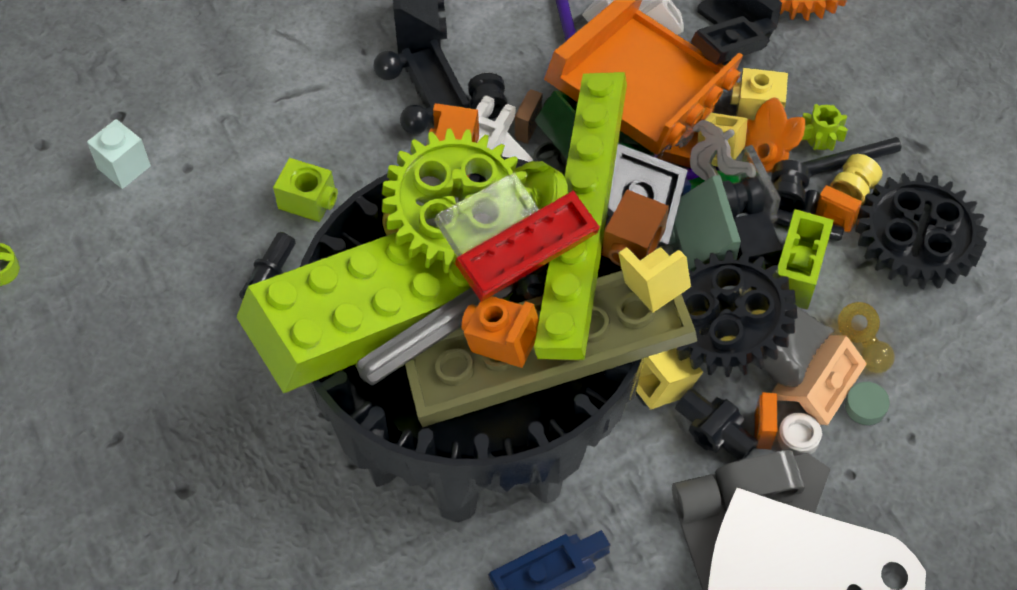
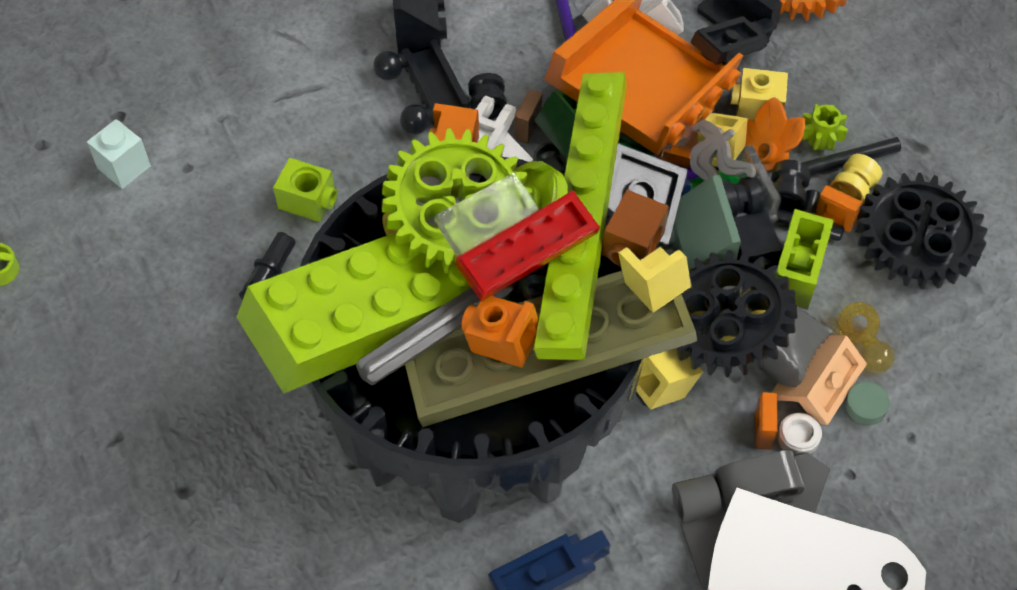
(716, 424): black axle -> none

